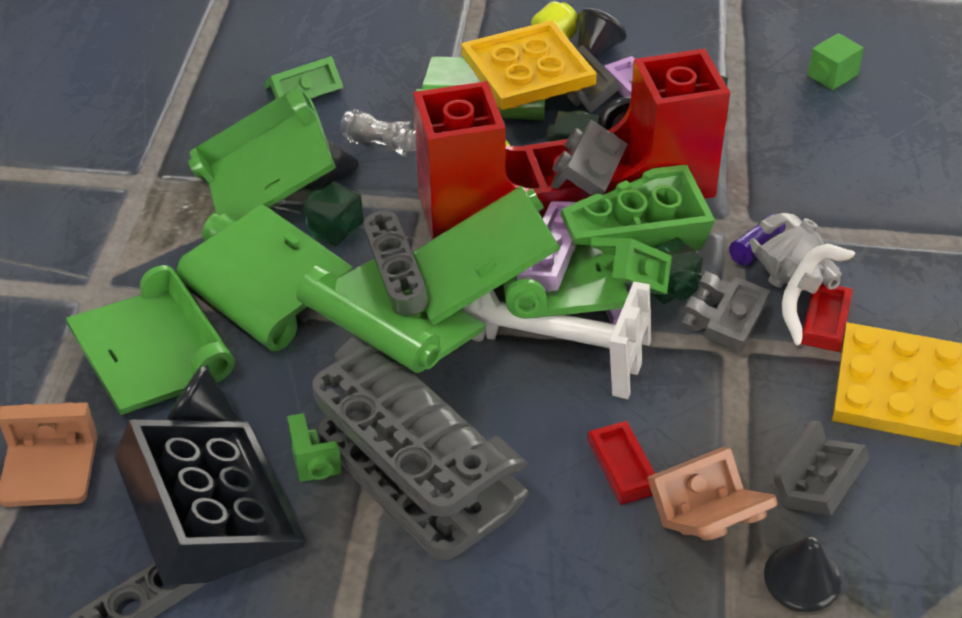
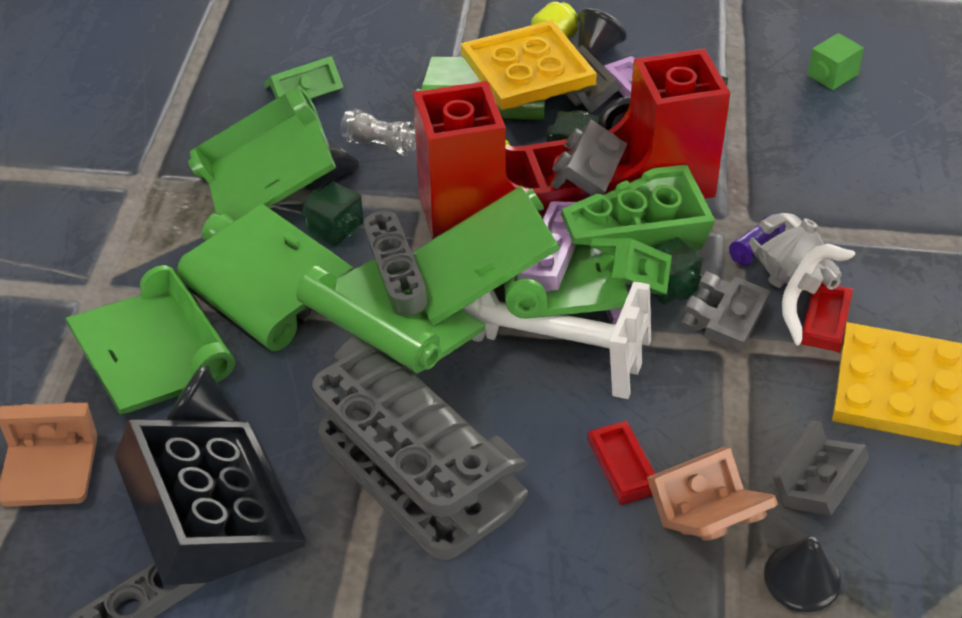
(311, 458): bright green bracket -> none

